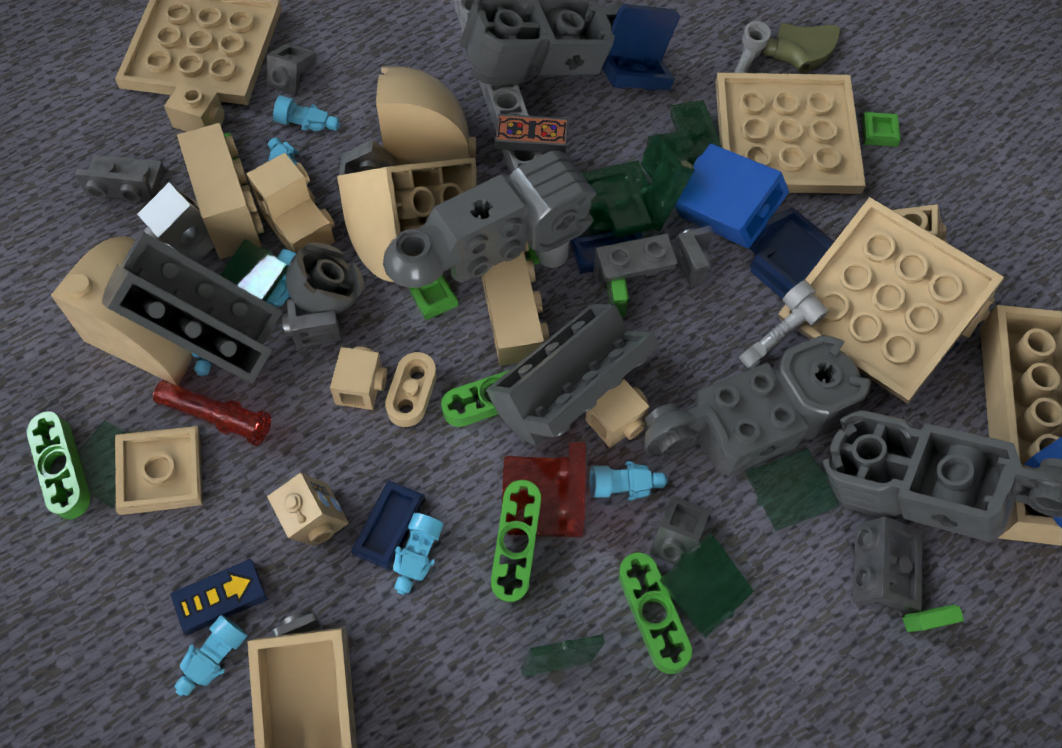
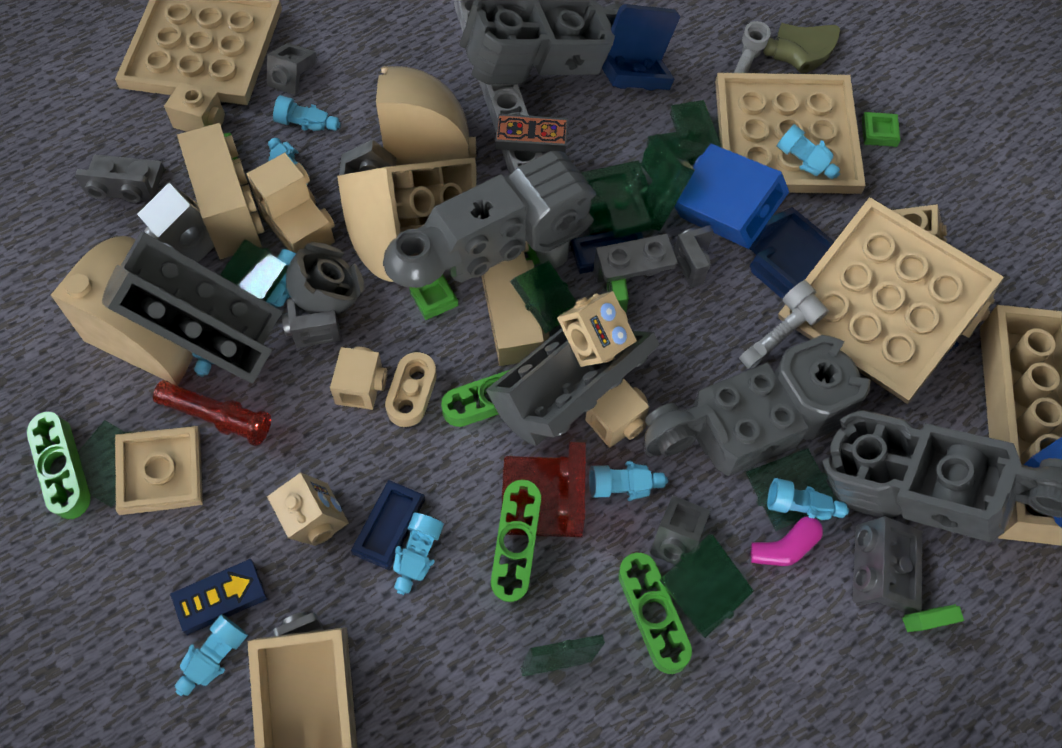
(544, 294): none -> clear green piece
(597, 329): none -> tan head
(784, 497): none -> medium azure piece
(792, 547): none -> dark pink arm
(814, 158): none -> medium azure piece

